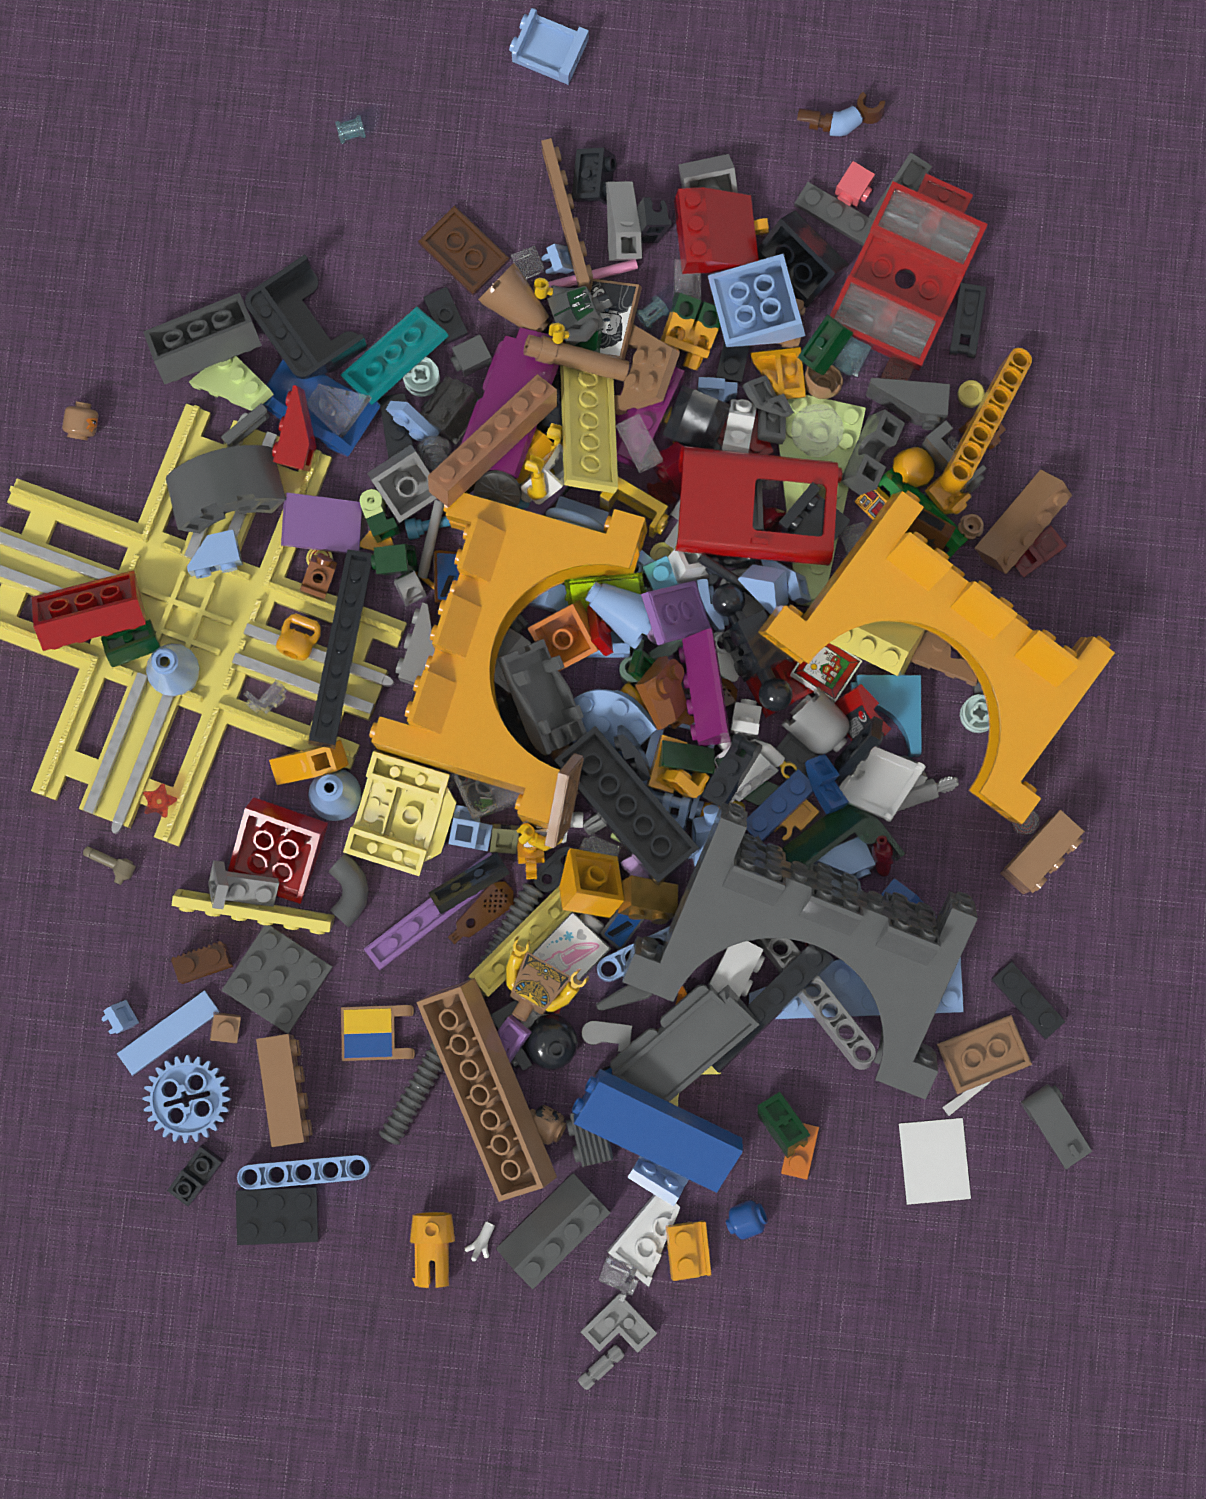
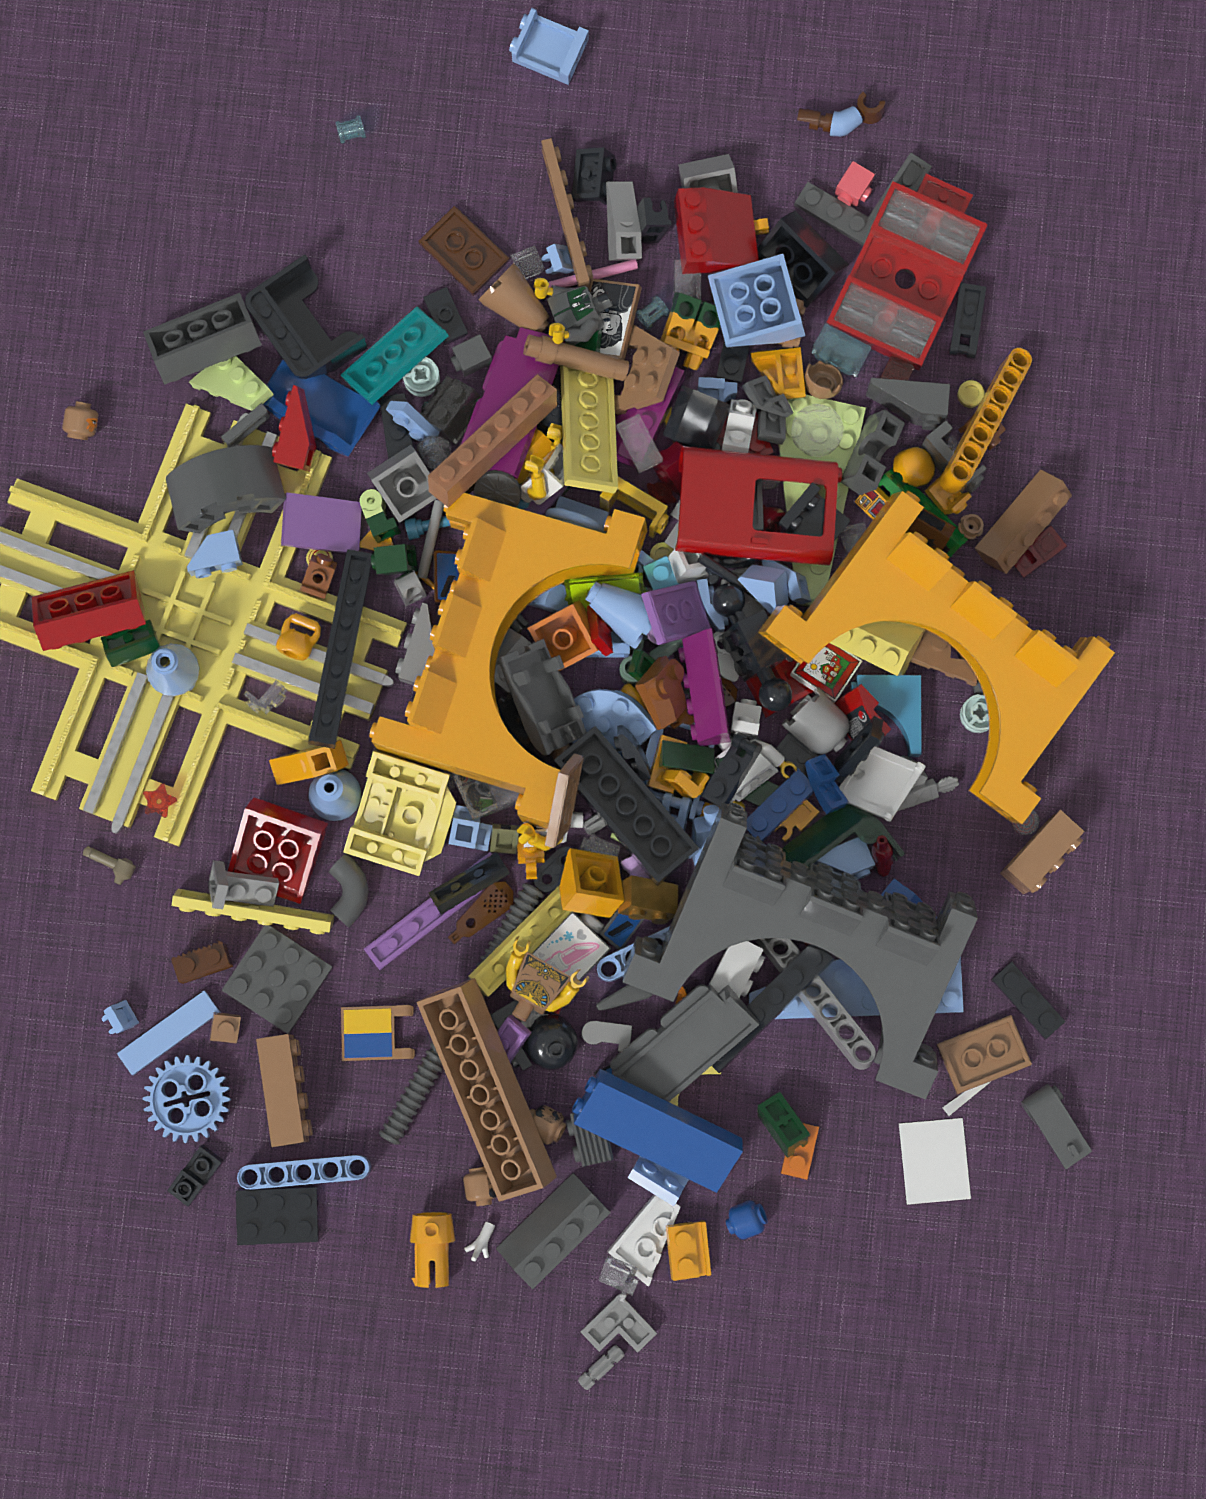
(337, 407): clear wing -> none
(478, 1187): none -> medium nougat head
(825, 345): dark green slope -> none

